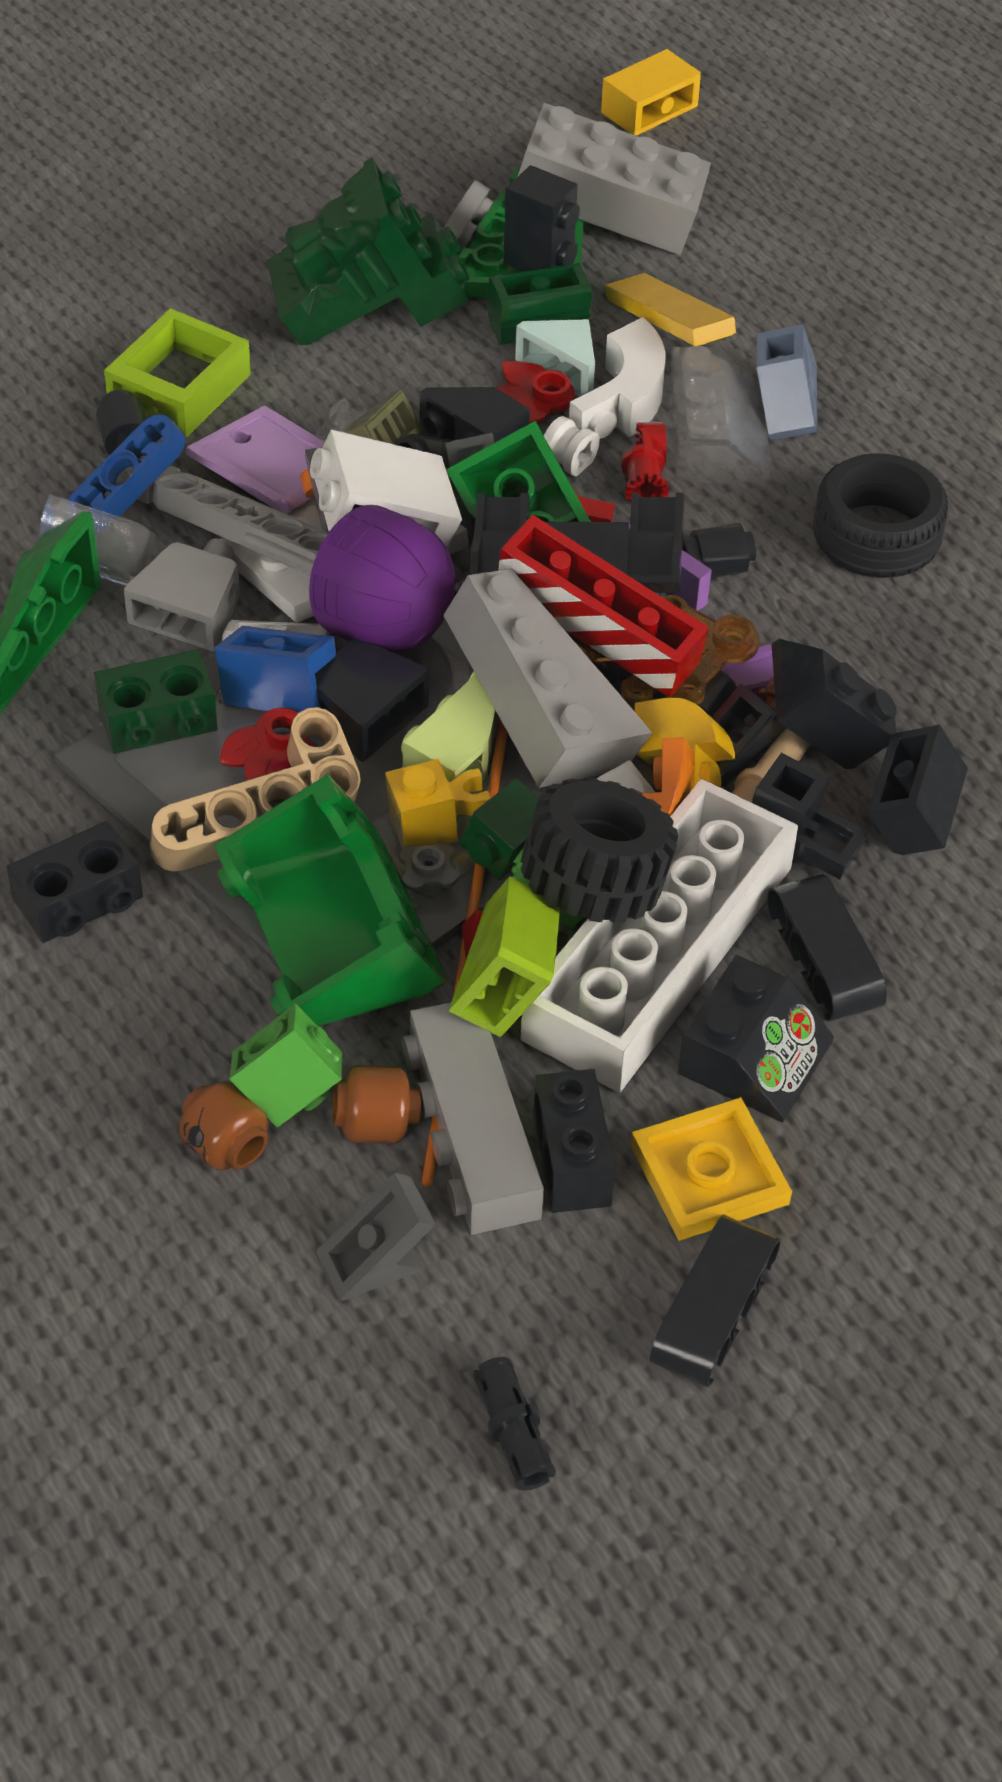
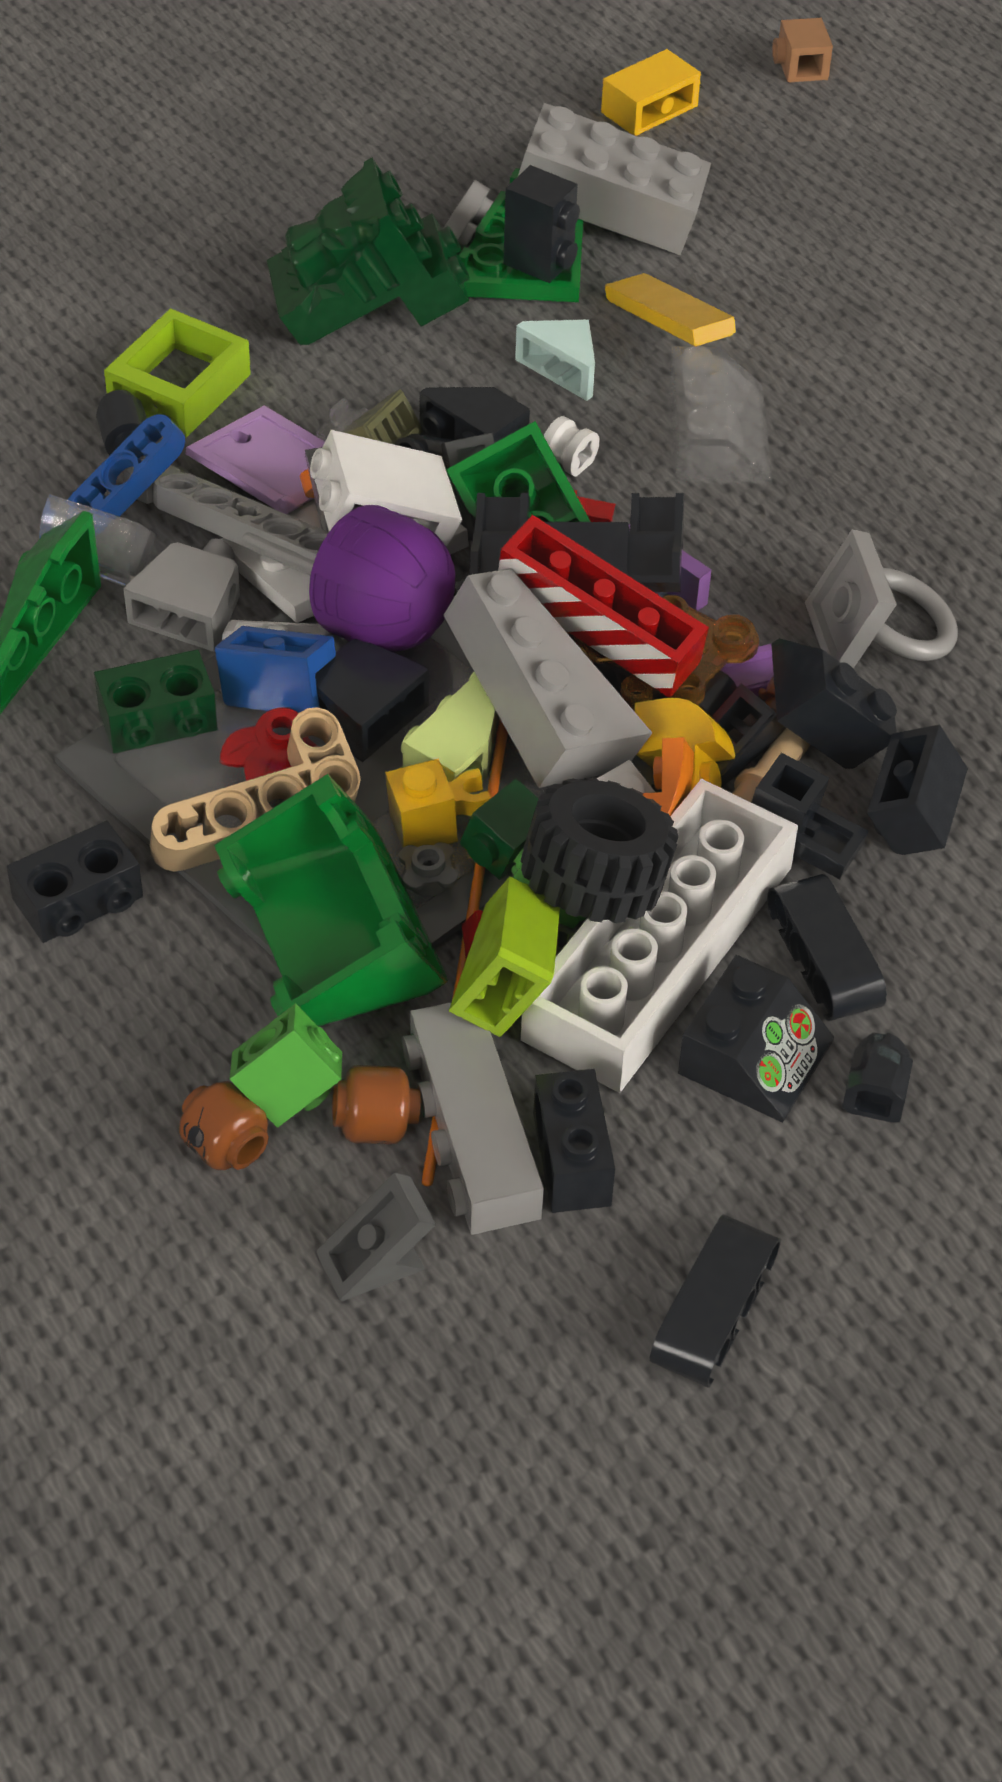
(514, 1423): black pin -> none
(537, 296): dark green brick -> none
(537, 388): red plate -> none
(638, 364): white arch -> none
(646, 462): red connector -> none
(710, 1168): yellow plate -> none
(722, 548): black brick -> none
(787, 382): sand blue slope -> none
(803, 50): none -> medium nougat brick
(857, 599): none -> light grey tile
(873, 546): black tyre -> none
(878, 1078): none -> black rock

